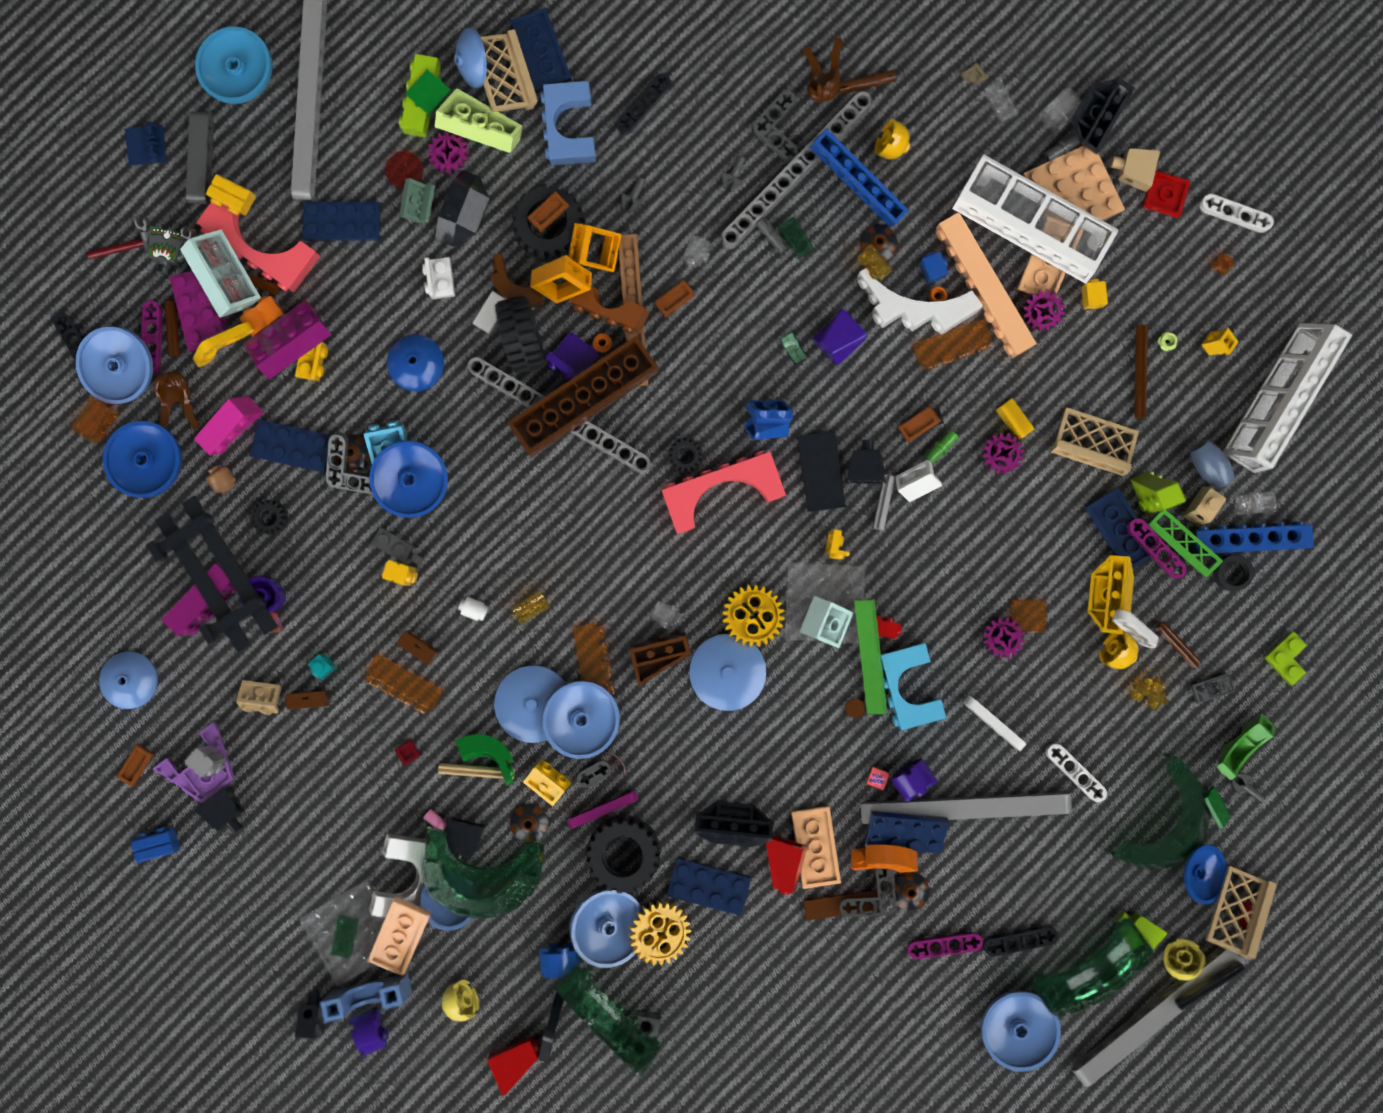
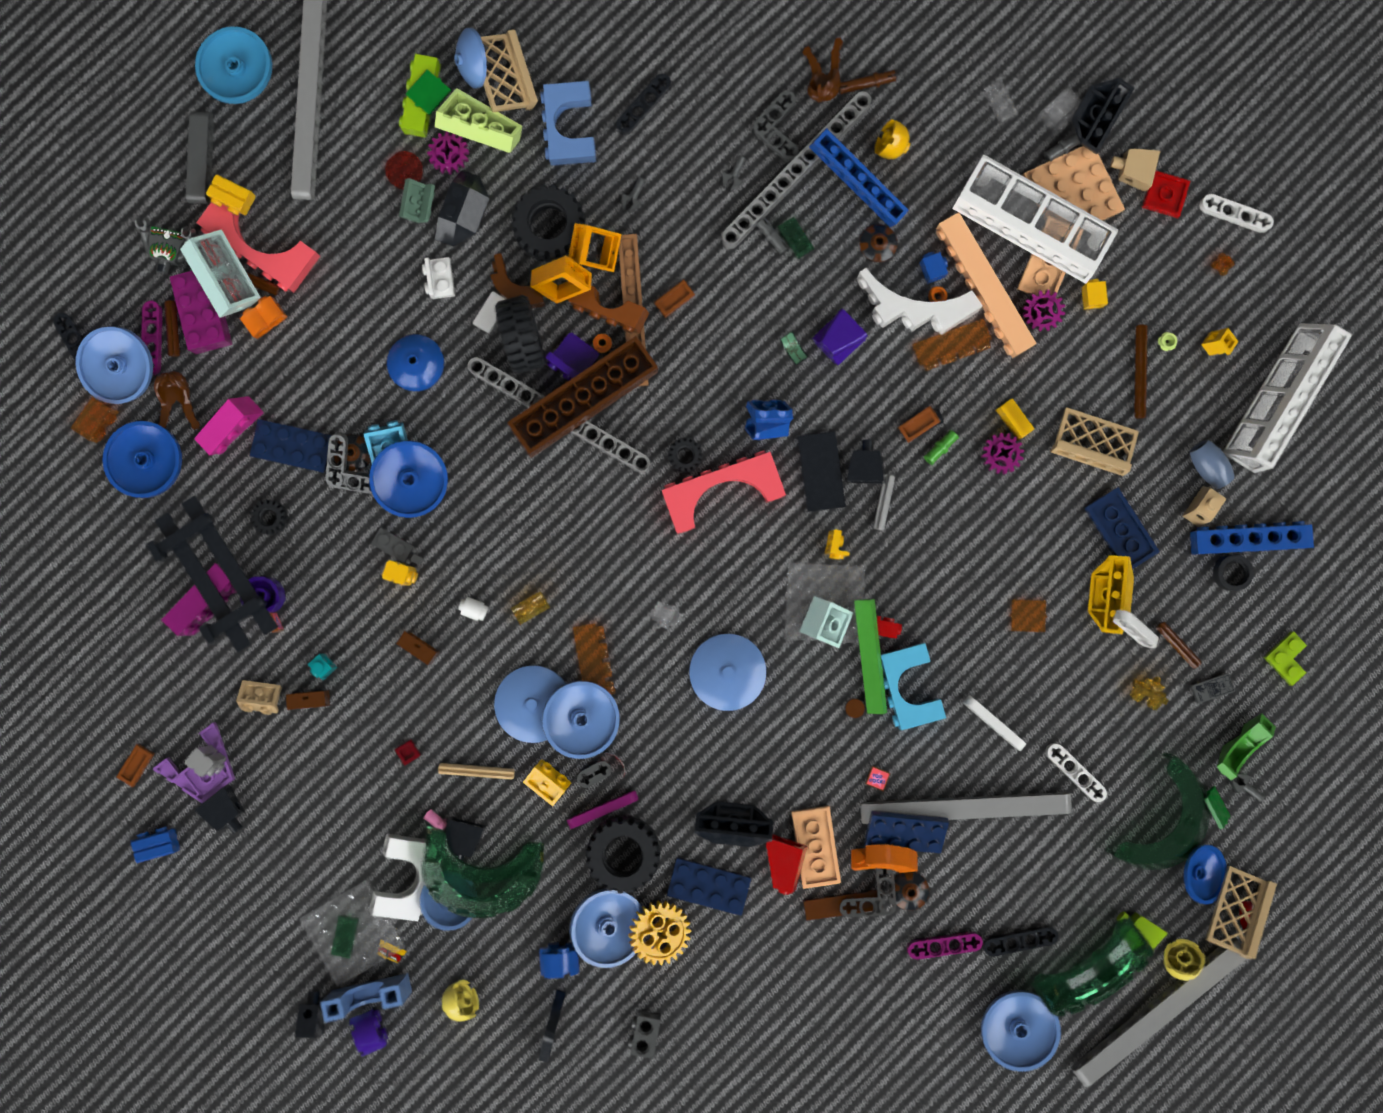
(115, 249): dark red bar -> none
(139, 676): medium blue dish -> none
(145, 144): dark blue hinge -> none
(209, 347): yellow beam -> none
(220, 479): medium nougat head -> none
(287, 339): magenta brick -> none
(310, 364): yellow bracket -> none
(341, 221): dark blue plate -> none
(399, 936): light nougat tile -> none
(400, 680): clear orange windscreen -> none
(486, 746): green arch -> none
(513, 1062): red slope -> none
(531, 813): dish -> none
(541, 49): dark blue plate -> none
(548, 211): dark orange tile -> none
(609, 1021): clear green windscreen -> none
(657, 655): reddish brown wedge -> none
(697, 252): clear brick -> none
(766, 605): yellow gear -> none
(875, 263): clear yellow hips -> none
(914, 779): dark purple brick -> none
(917, 481): white panel -> none
(974, 74): dark tan tile -> none
(1000, 631): magenta gear -> none
(1119, 651): yellow cylinder -> none
(1156, 493): lime wedge -> none
(1158, 546): magenta beam -> none
(1168, 538): bright green fence -> none
(1210, 985): black axle -> none
(1256, 503): clear brick -> none

